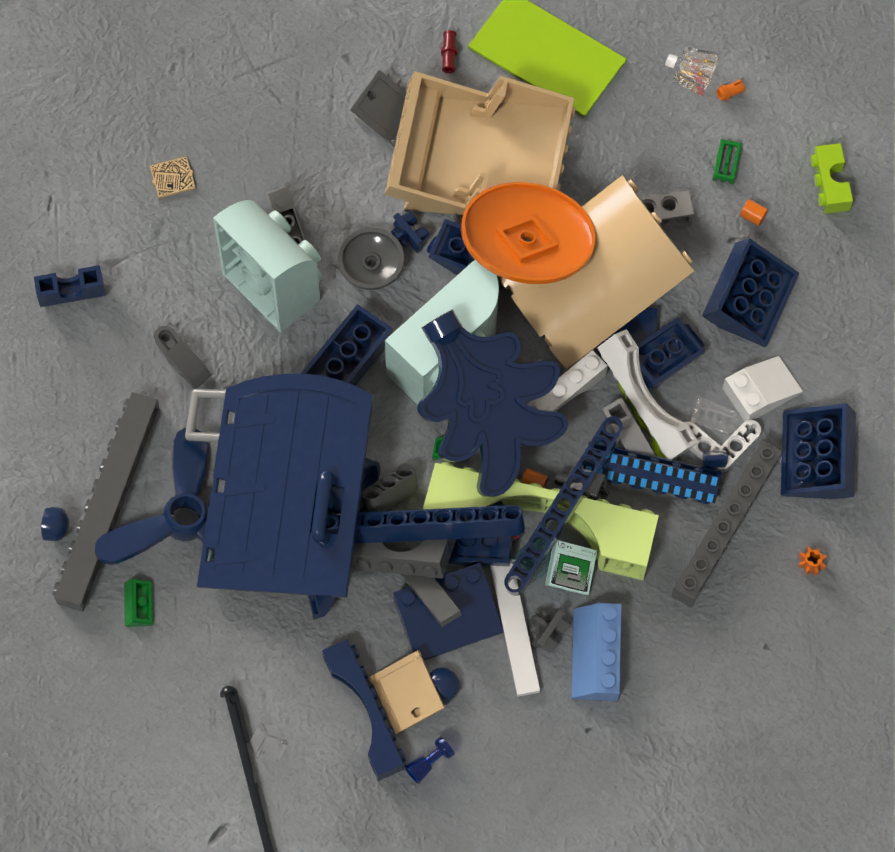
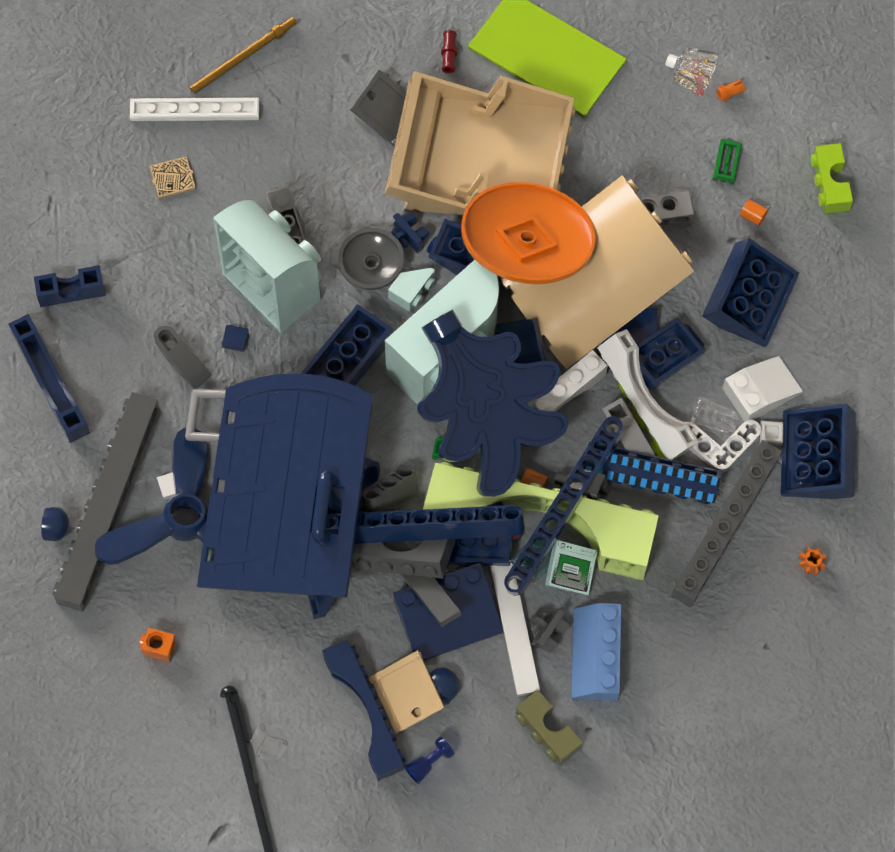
(48, 378): none -> dark blue arch
(138, 603): green slope -> none
(162, 653): none -> orange brick
(166, 485): none -> white tile
(194, 109): none -> white tile
(235, 338): none -> dark blue tile
(276, 32): none -> pearl gold bar
(410, 286): none -> light aqua slope
(529, 337): none -> dark blue tile
(559, 744): none -> olive arch
(715, 459): dark blue slope -> none
(771, 432): none -> white tile

